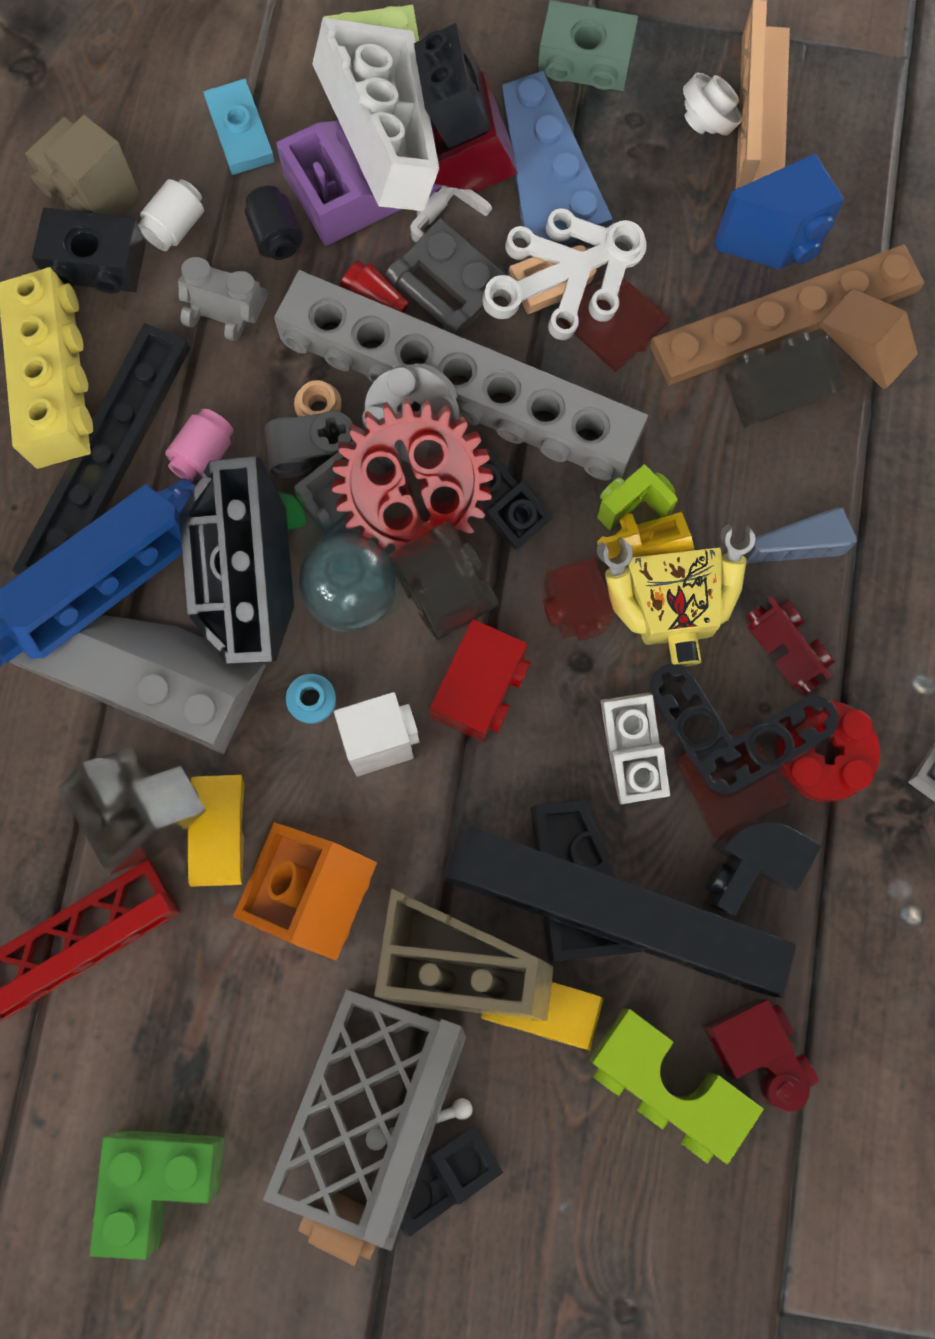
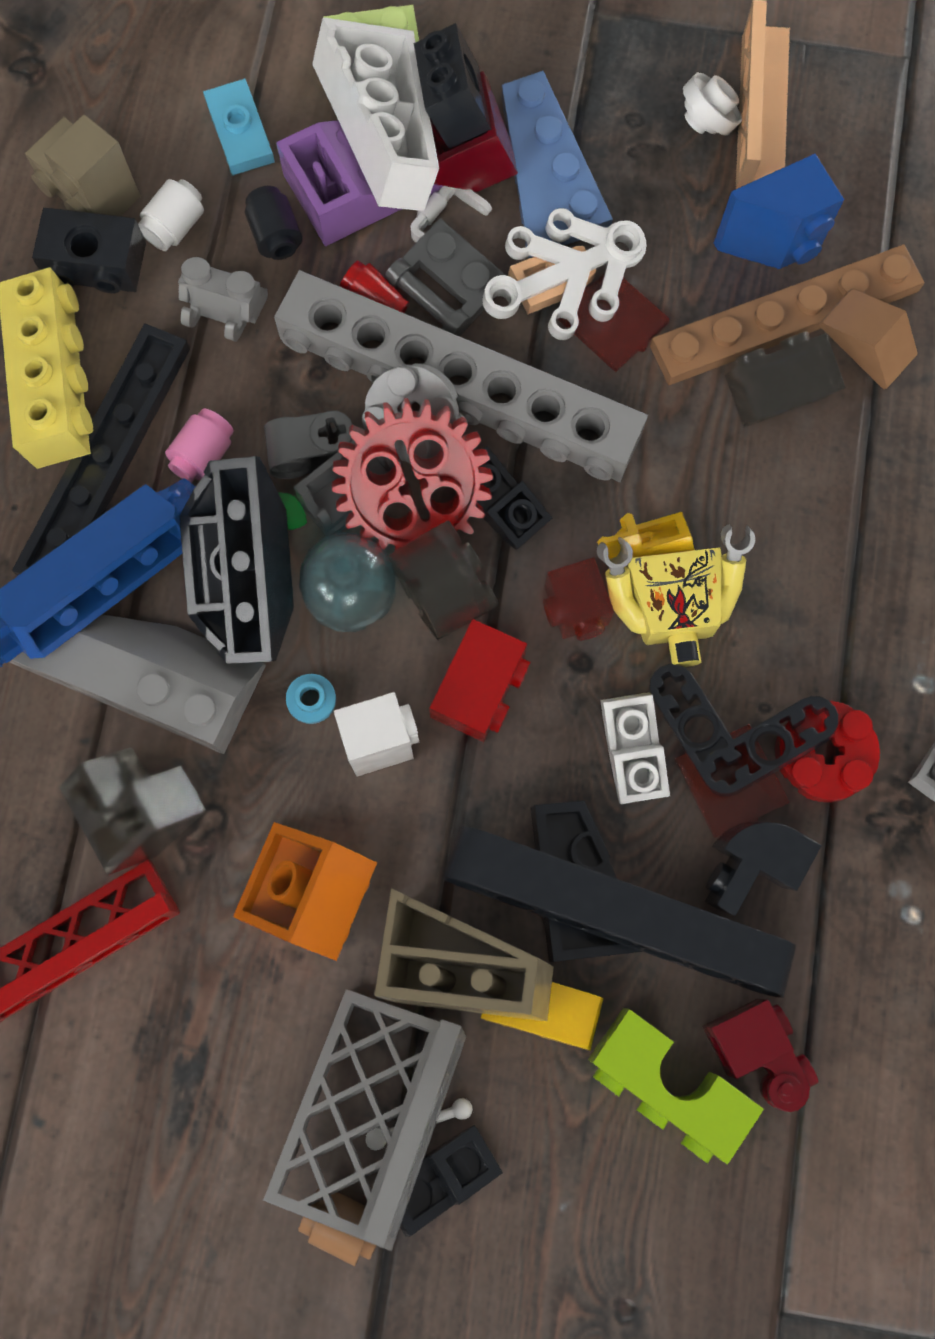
(138, 1177): bright green brick -> none
(217, 835): yellow slope -> none
(317, 391): light nougat plate -> none
(586, 45): sand green brick -> none
(625, 496): lime bracket -> none
(804, 658): dark red hinge -> none
(815, 537): sand blue slope -> none

